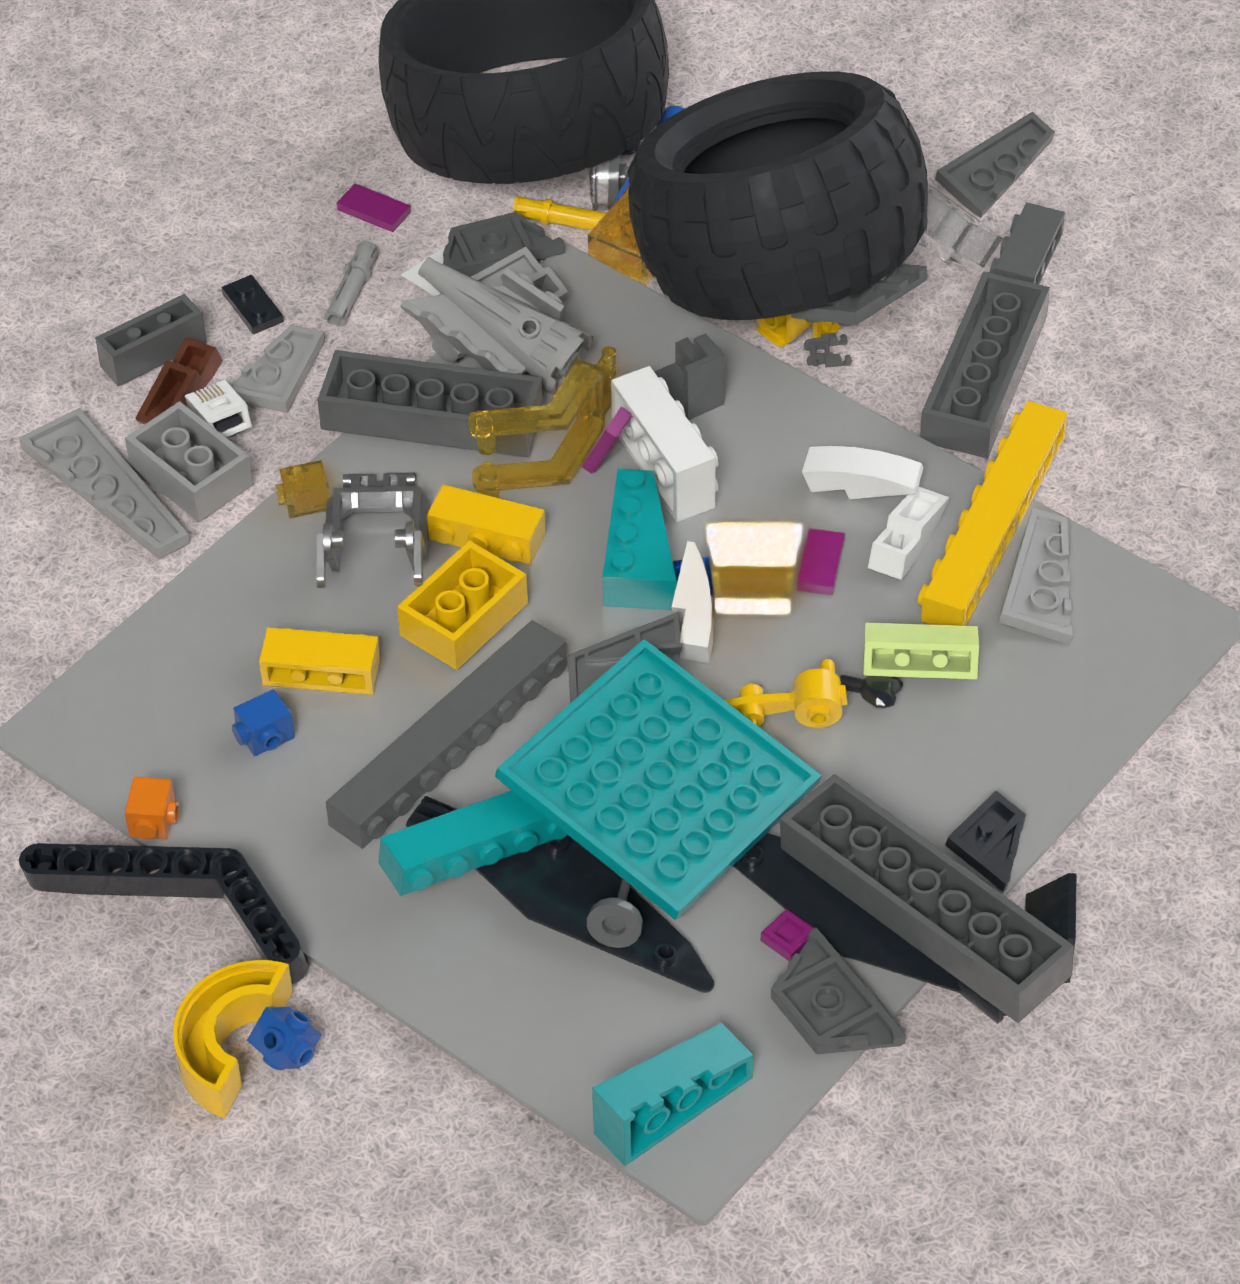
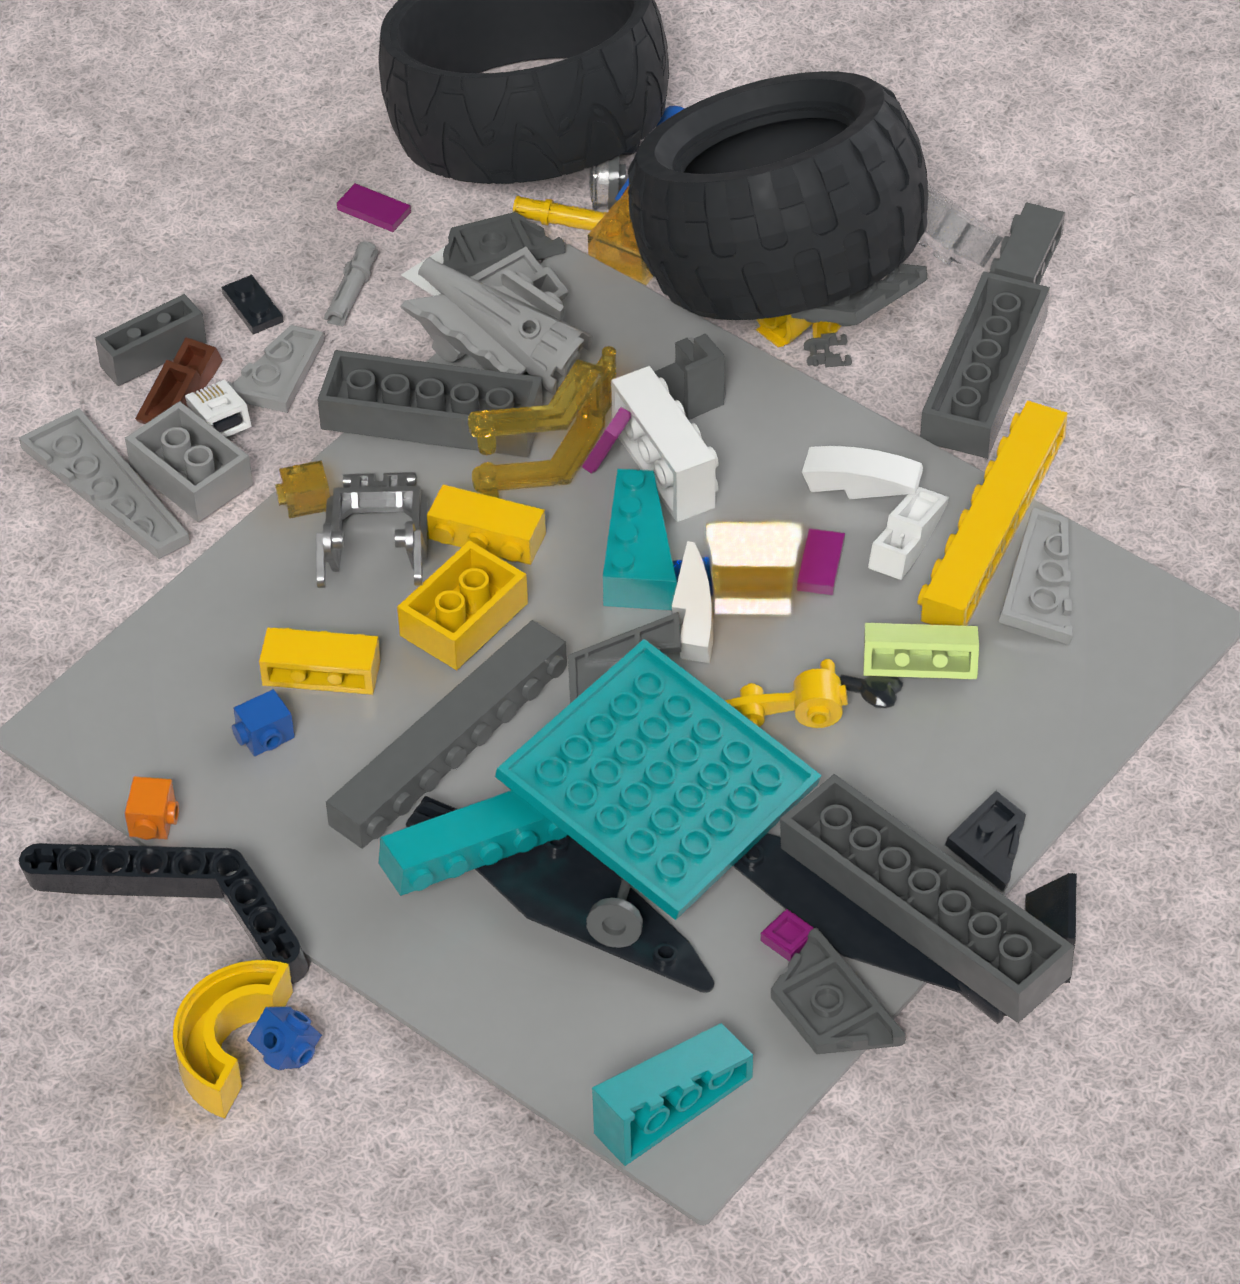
(994, 165): dark grey wing -> none

